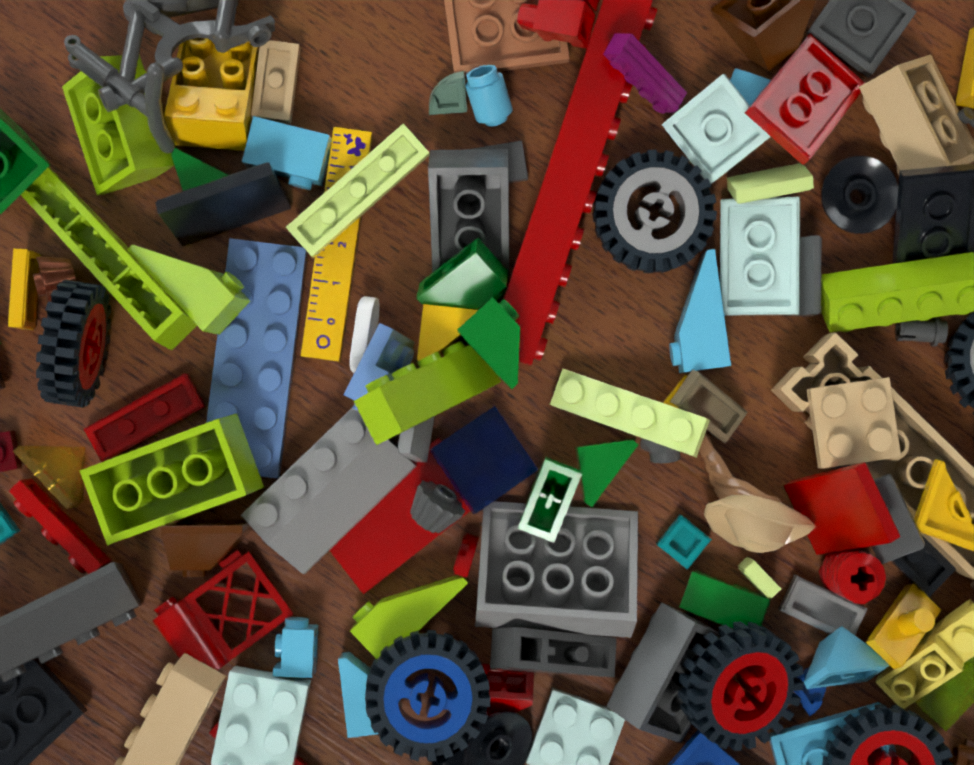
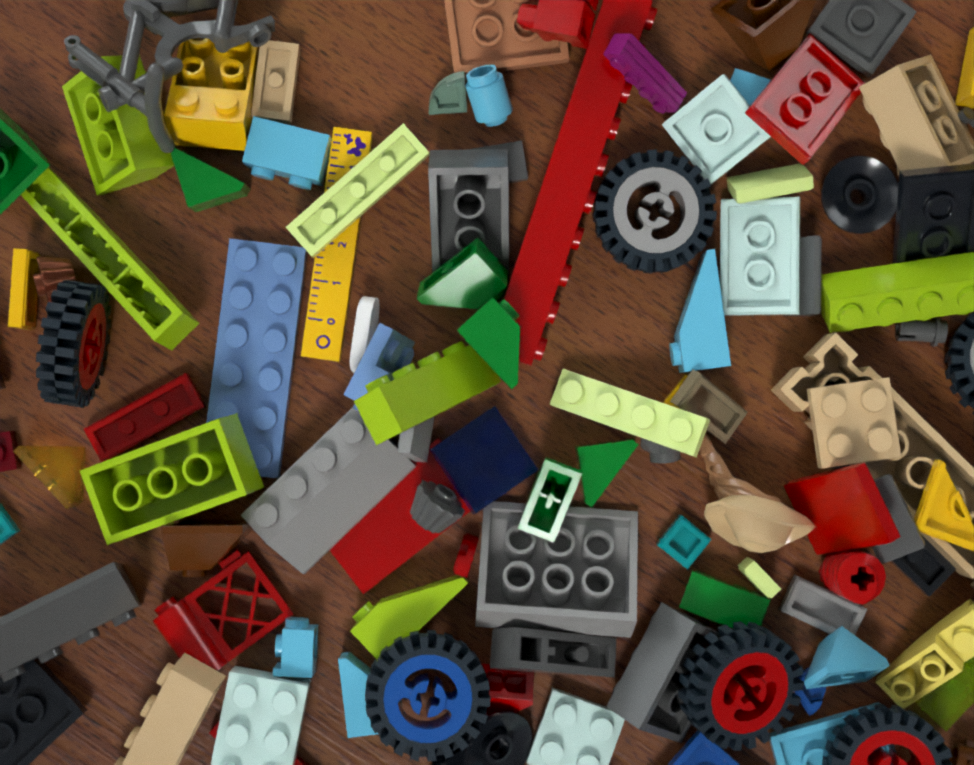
(58, 526): red plate -> none
(202, 293): lime slope -> none
(223, 204): black tile -> none
(440, 328): yellow slope -> none
(903, 626): yellow tile -> none

